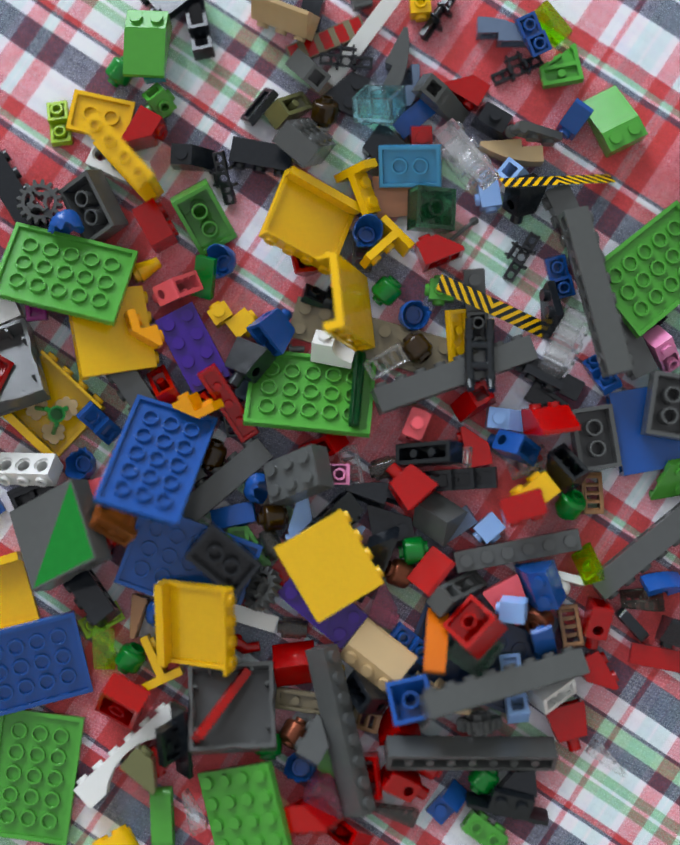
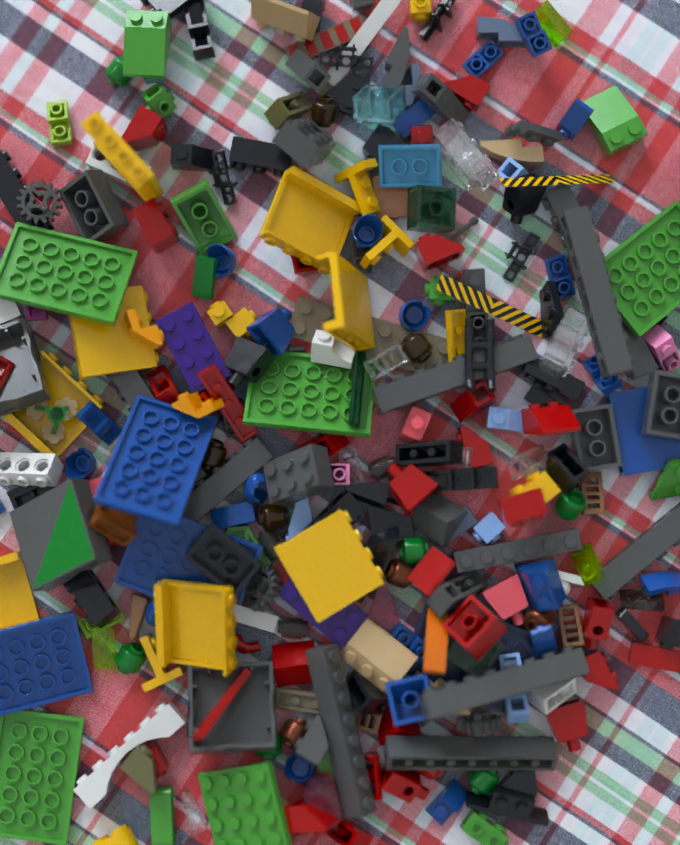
(66, 222): blue hair -> none
(114, 110): yellow plate -> none
(122, 700): red brick -> none
(145, 269): yellow cone -> none
(168, 292): coral torso -> none
(173, 741): black bracket -> none
(259, 106): black tile -> none
(316, 297): black slope -> none
(386, 290): green head -> none
(401, 814): clear smoke slope -> none
(483, 59): none -> blue slope
(489, 199): light blue brick -> none
(492, 121): black torso -> none
(509, 69): black piece -> none
(509, 445): blue torso -> none
(512, 609): light blue brick -> none
(562, 70): bright green wing -> none
(599, 753): clear slope -> none

